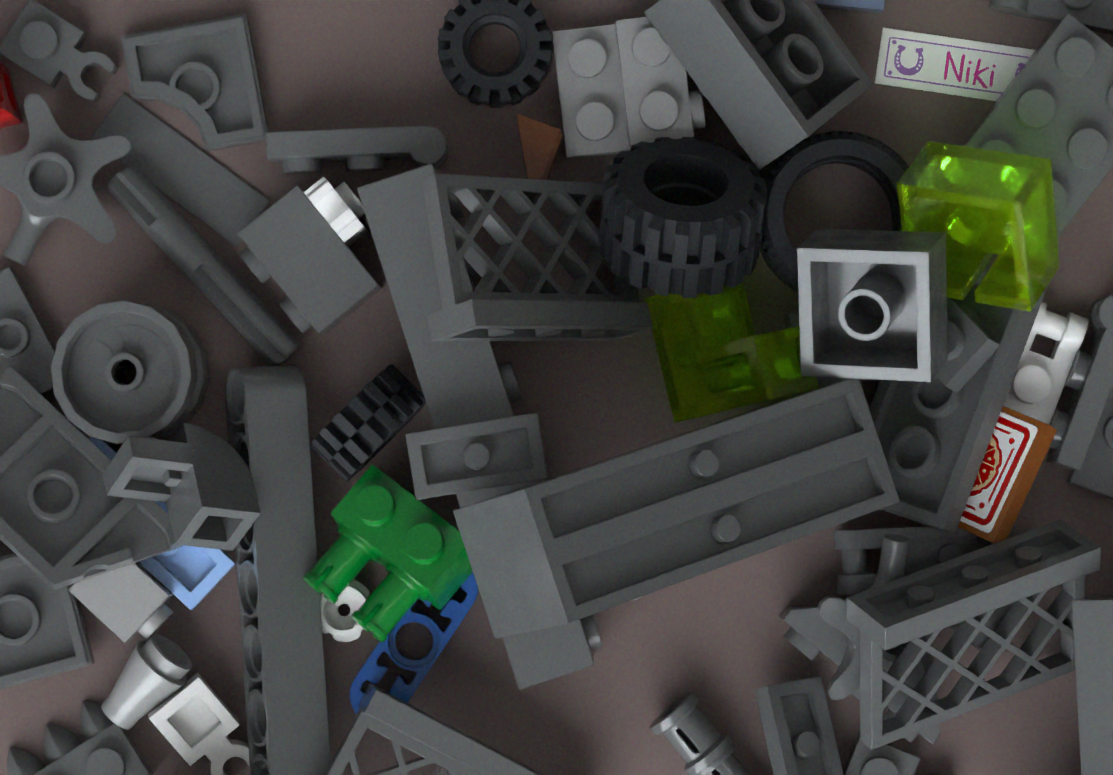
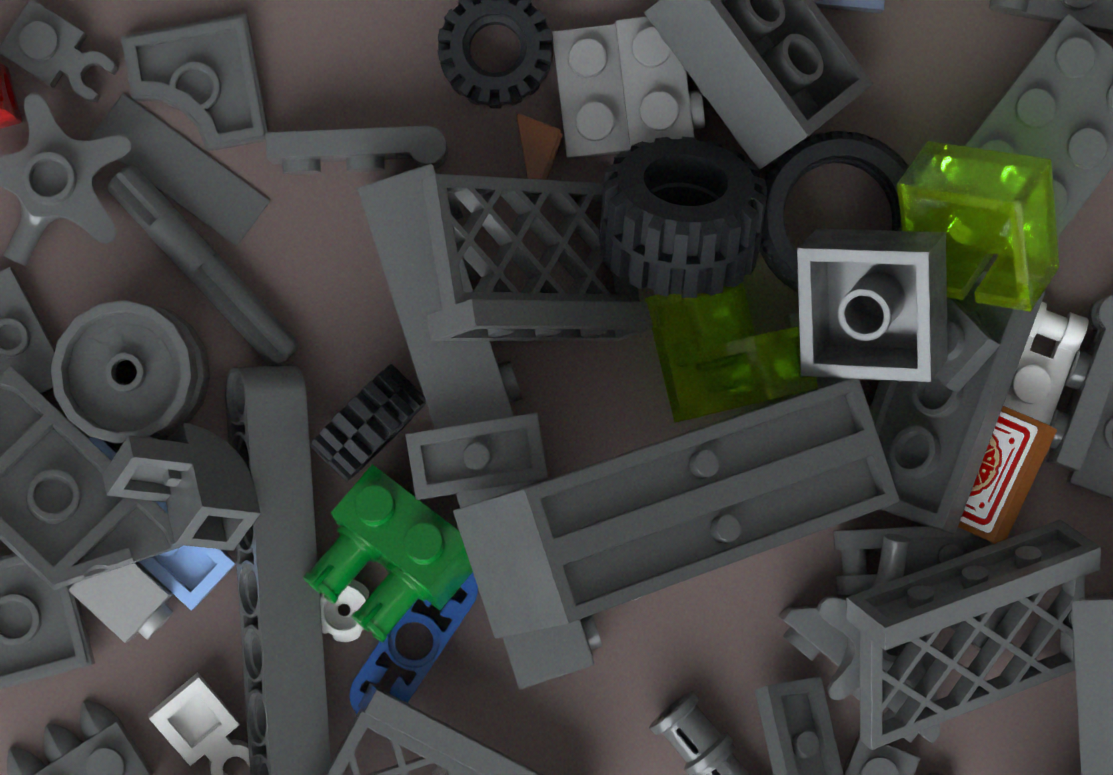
(149, 678): light grey cone -> none
(308, 263): dark grey brick -> none
(339, 208): white plate -> none
(947, 64): white sticker -> none

